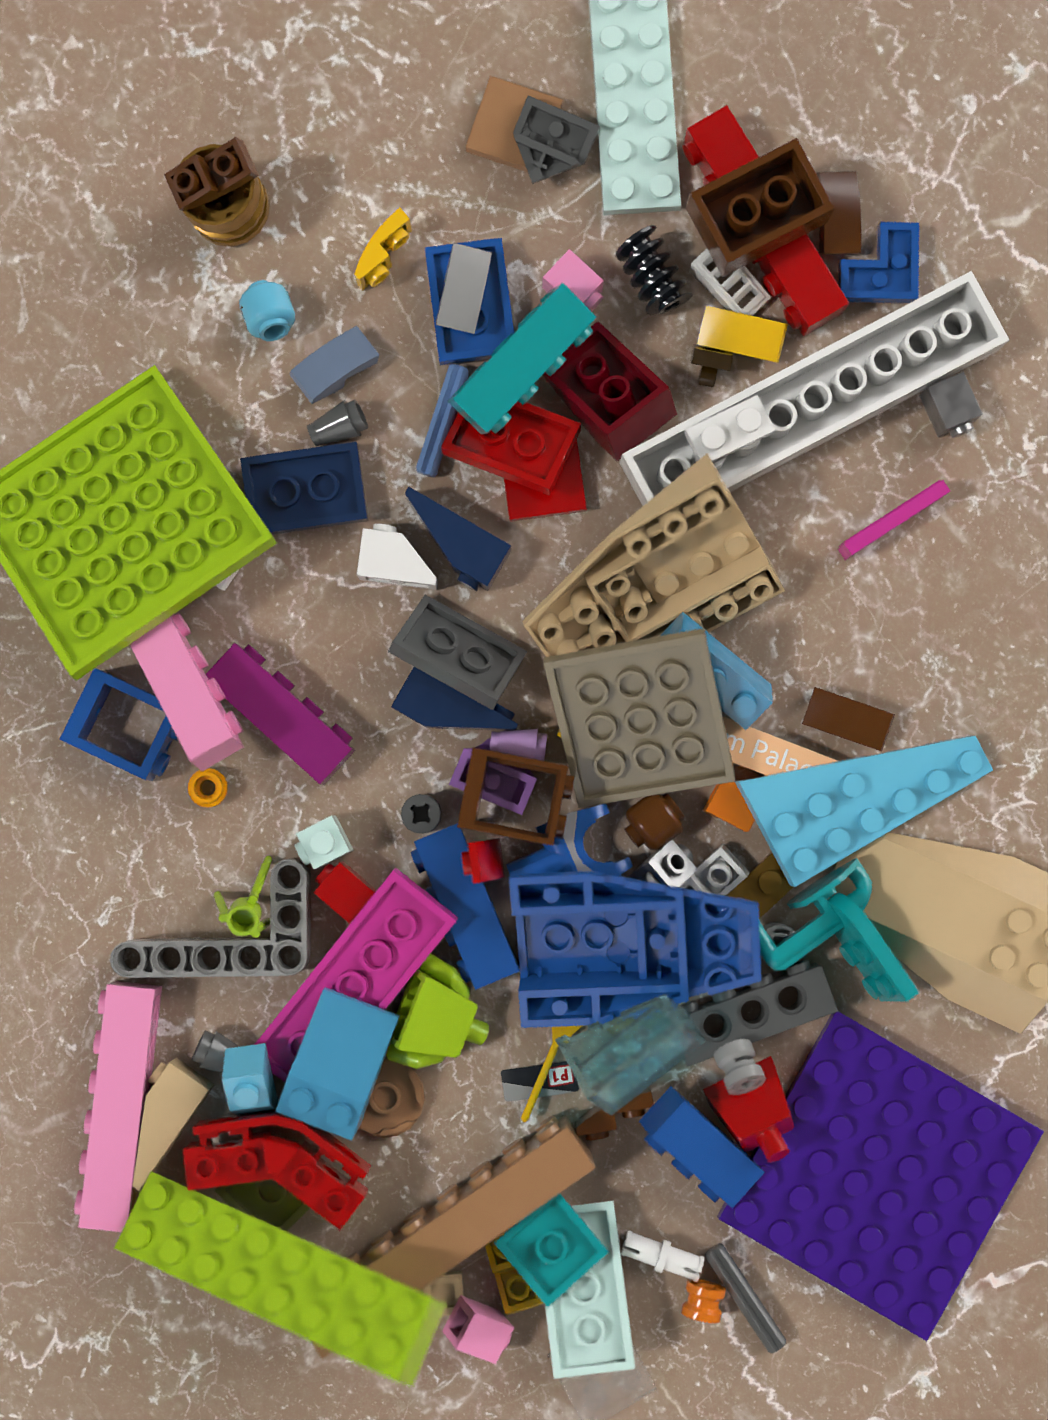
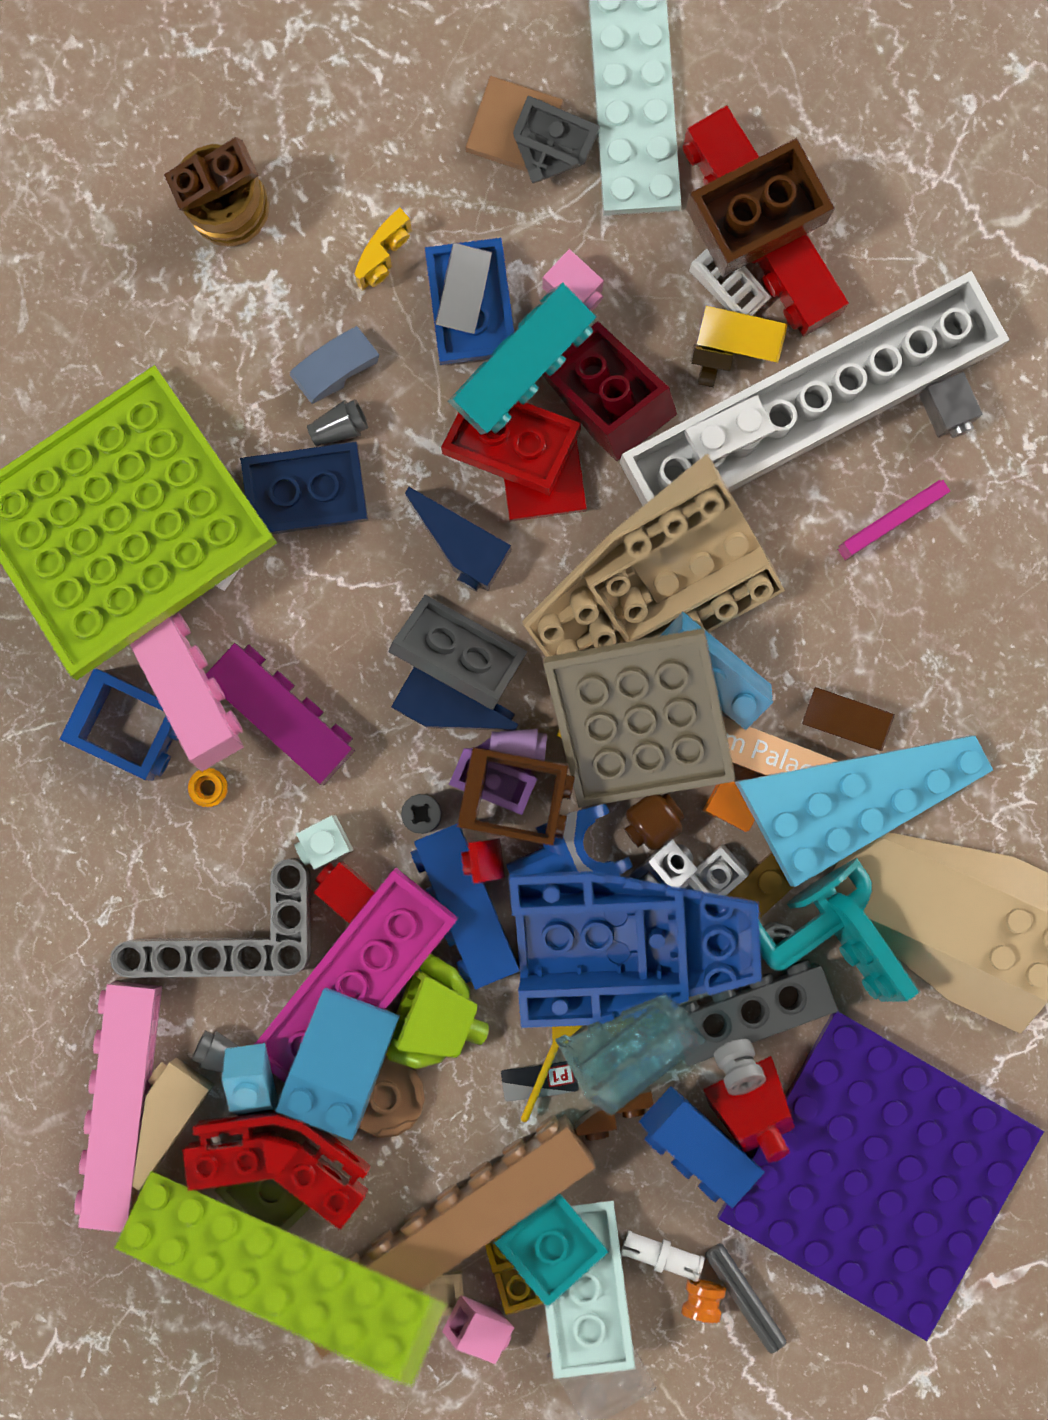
(245, 912): lime plant -> none
(267, 310): medium azure head -> none
(392, 559): white slope -> none
(441, 422): medium blue axle -> none
(650, 272): black piece -> none
(843, 228): reddish brown slope -> none
(893, 274): blue plate -> none

